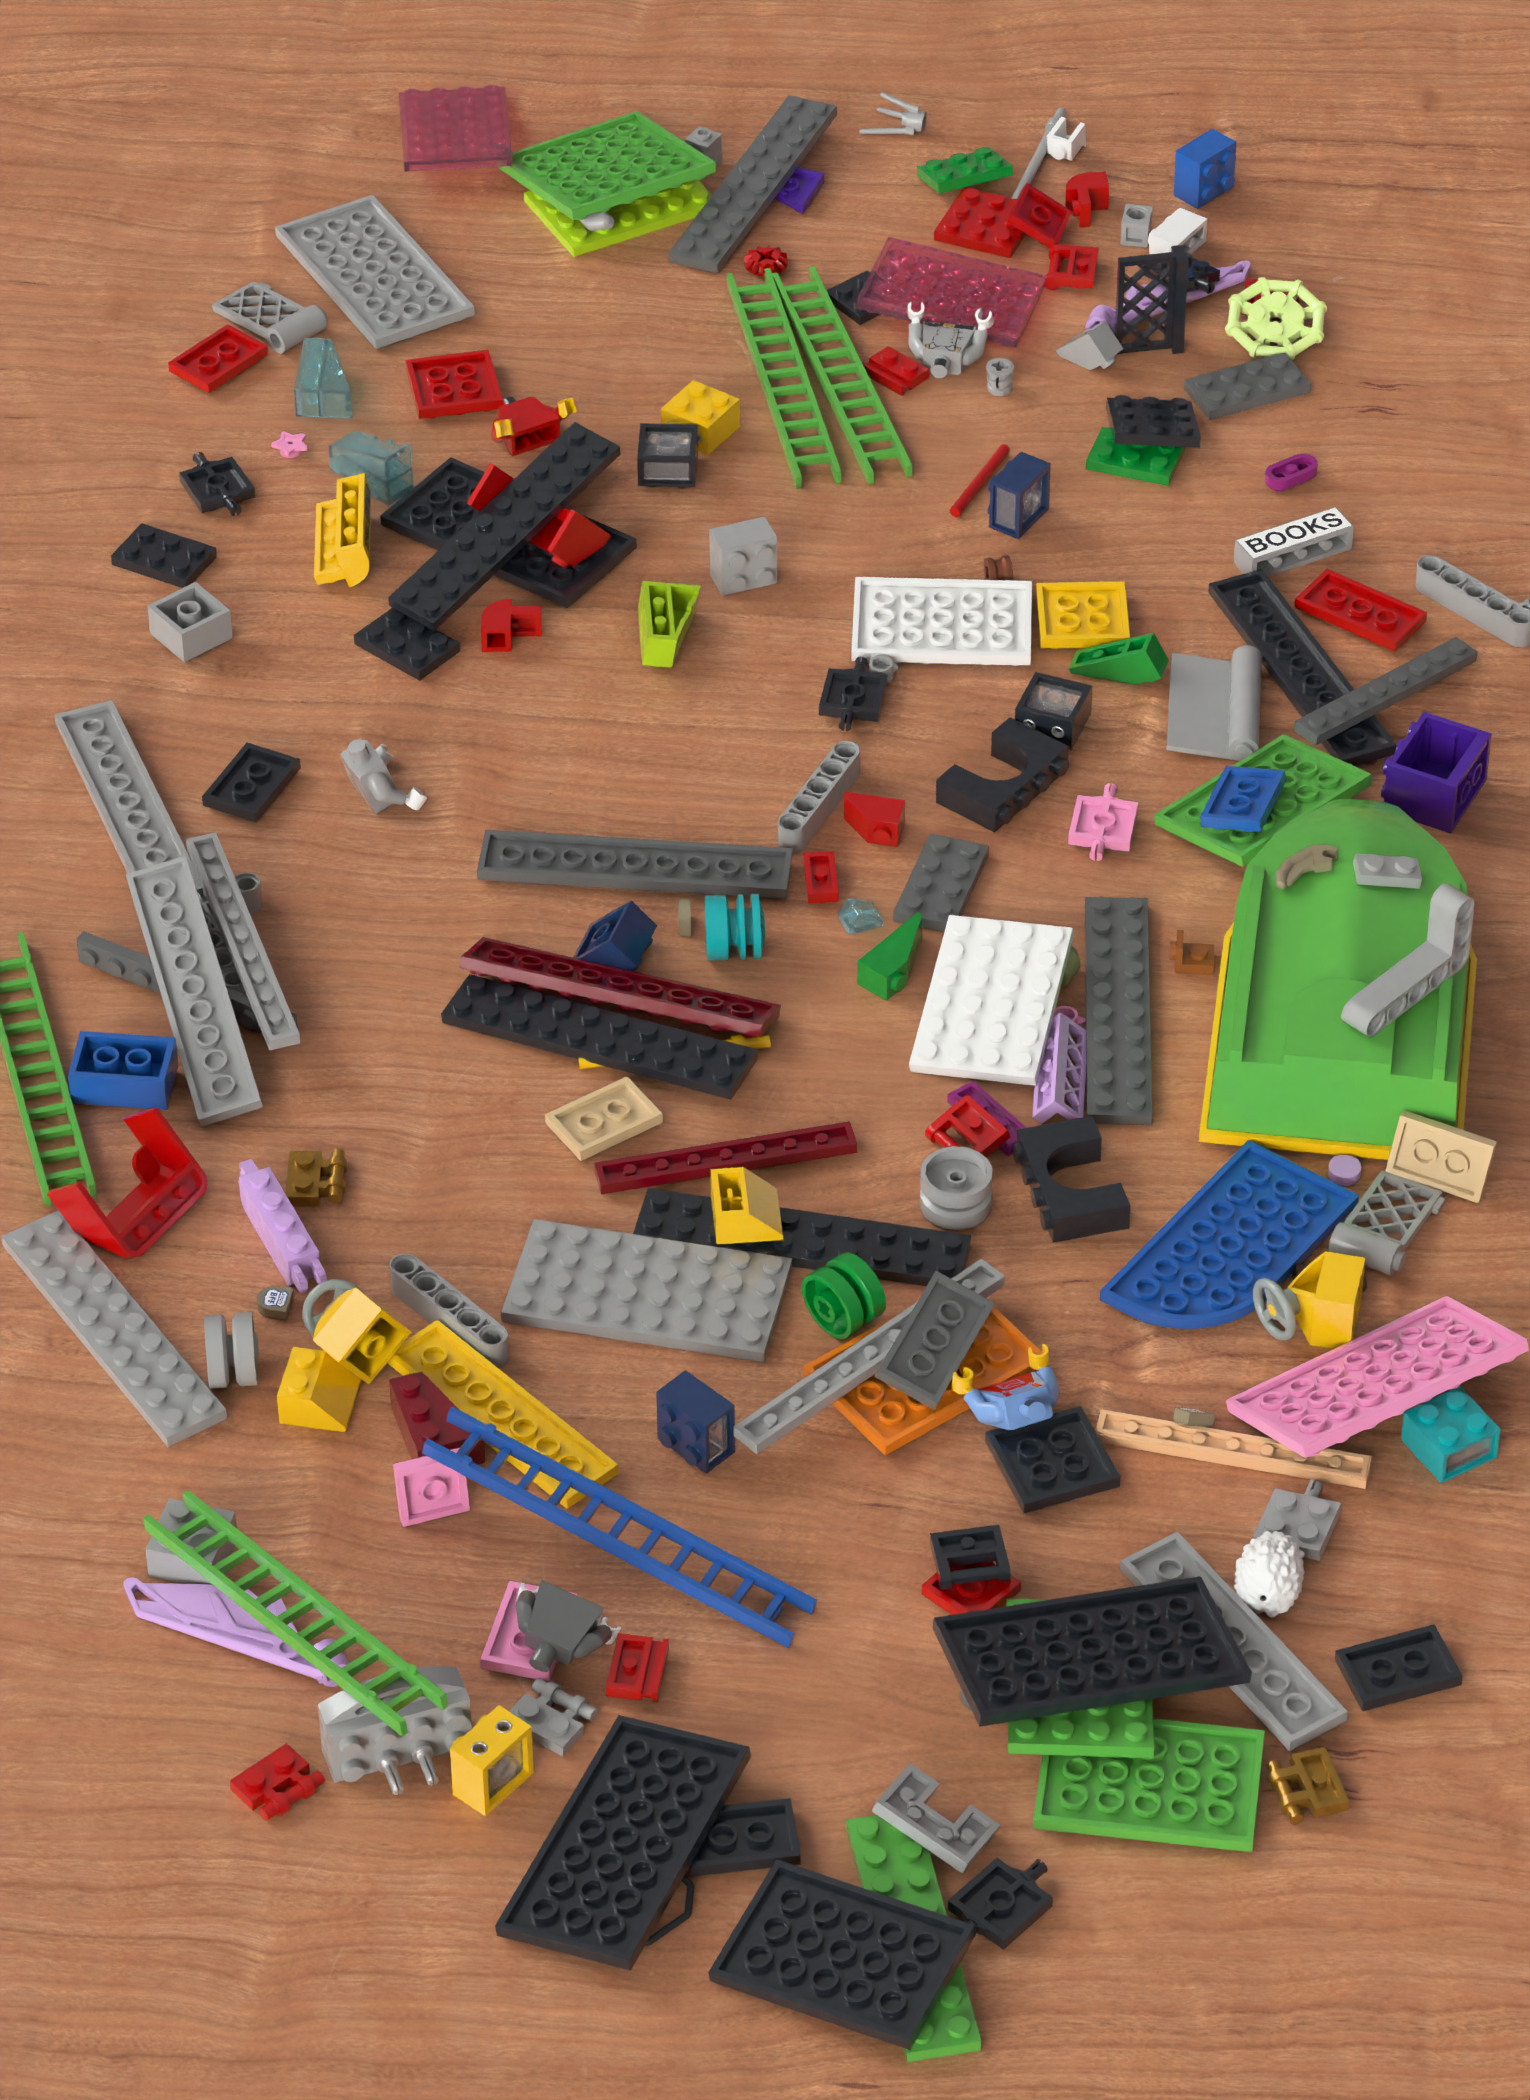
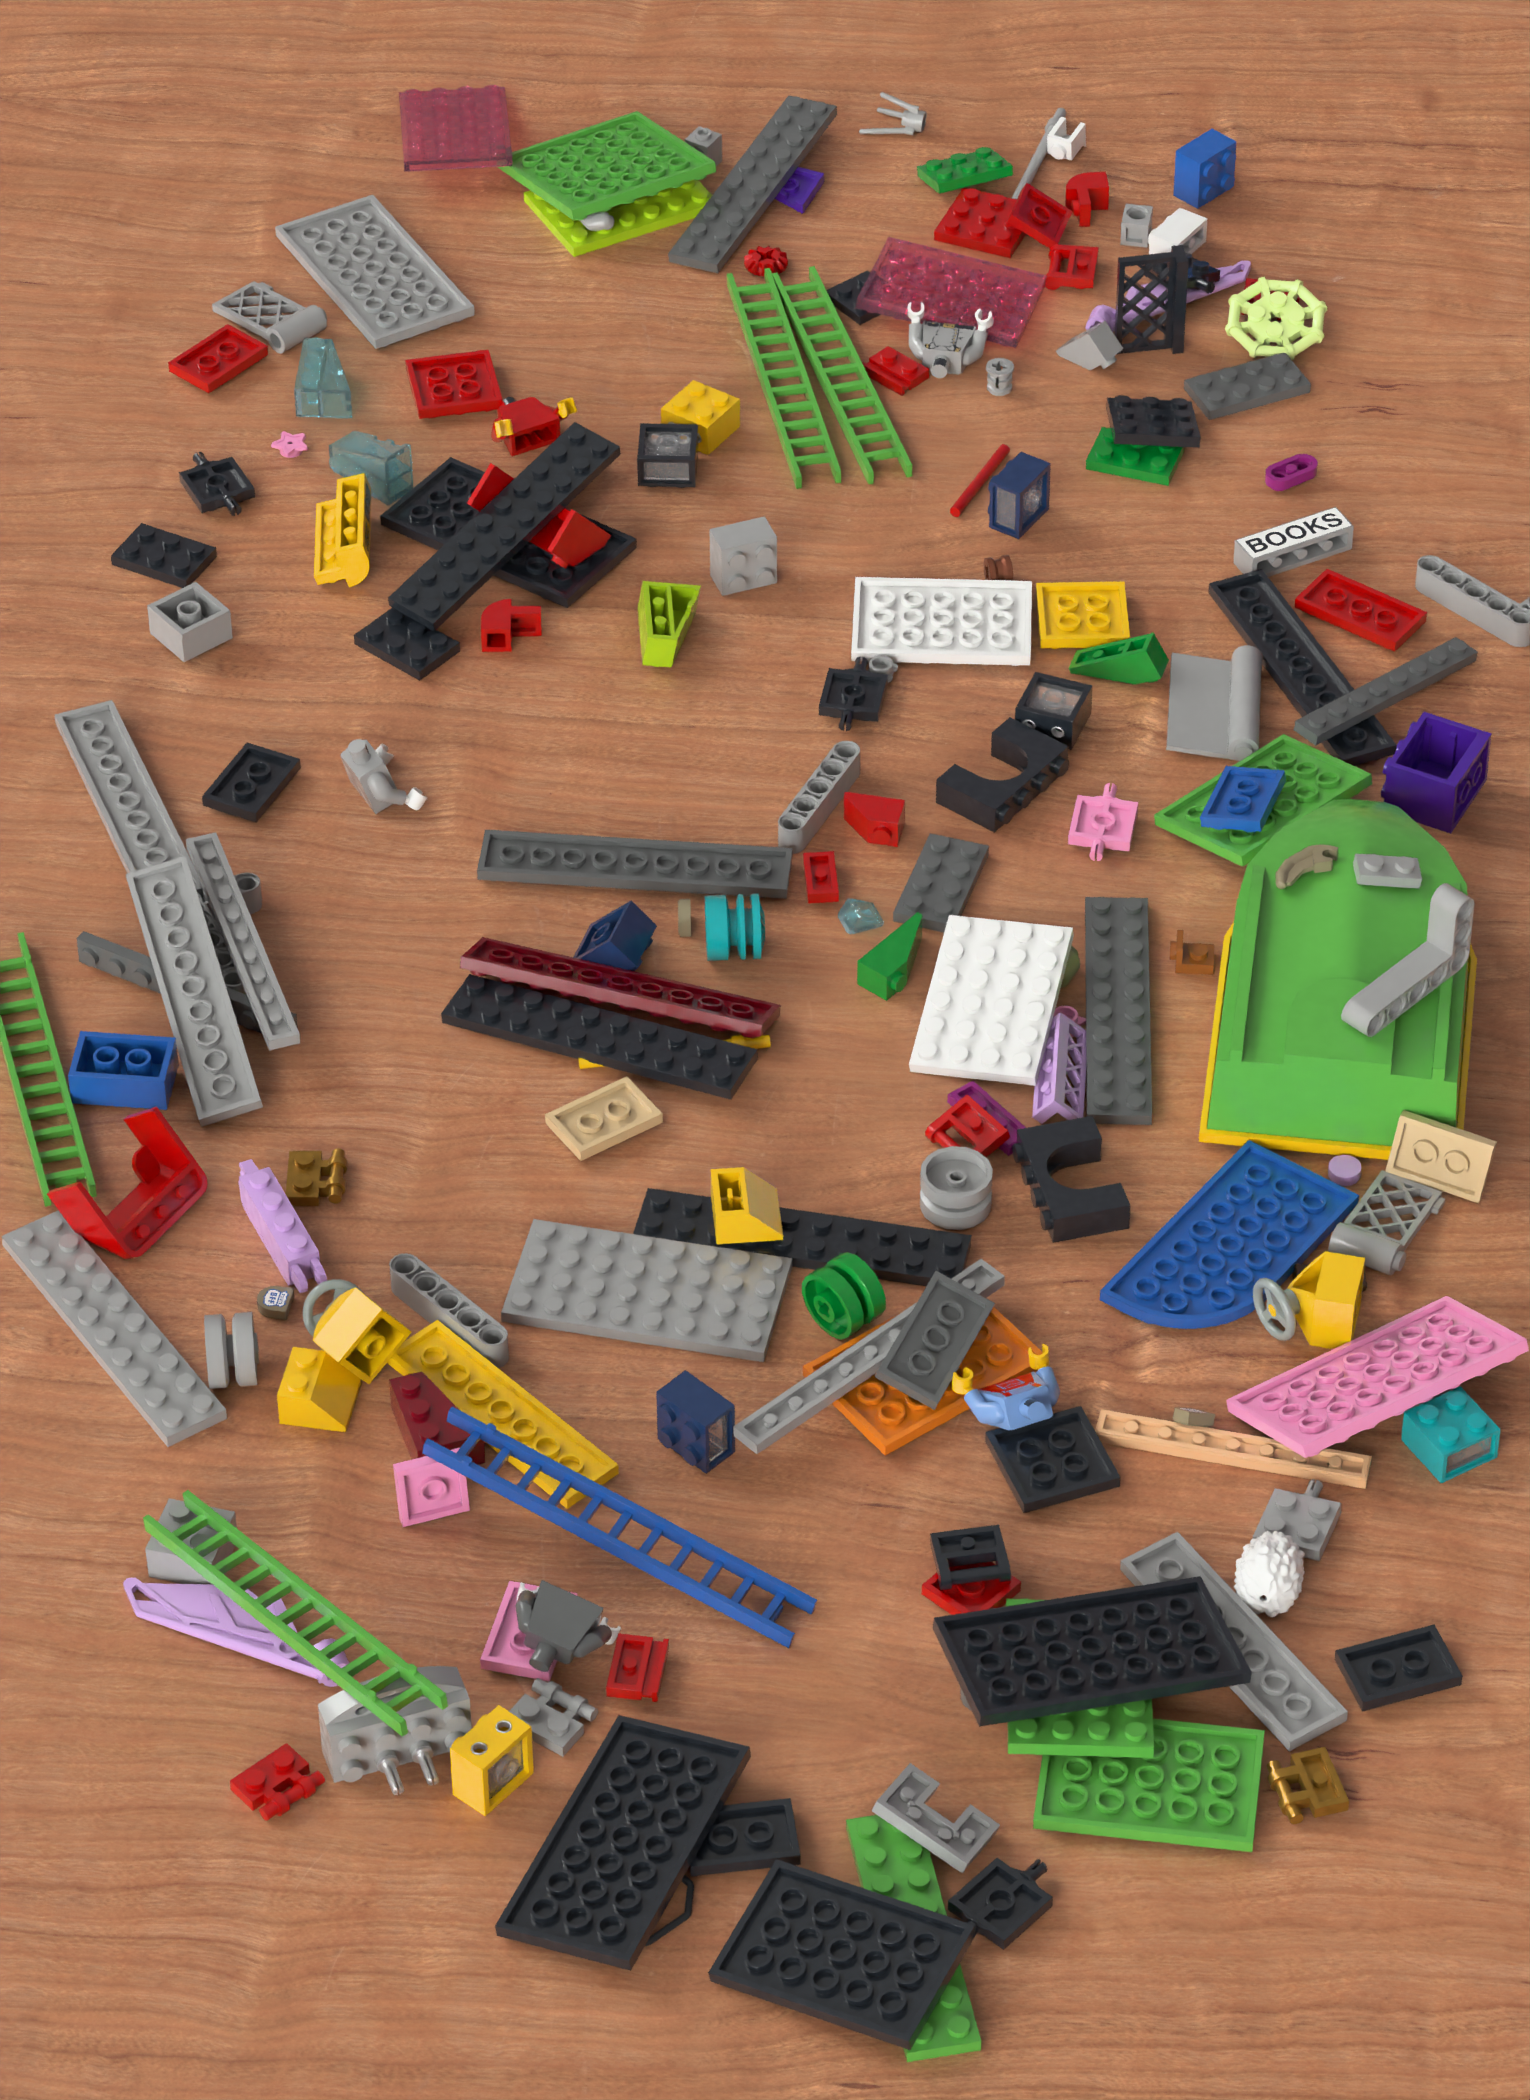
(747, 1152): dark red plate -> none

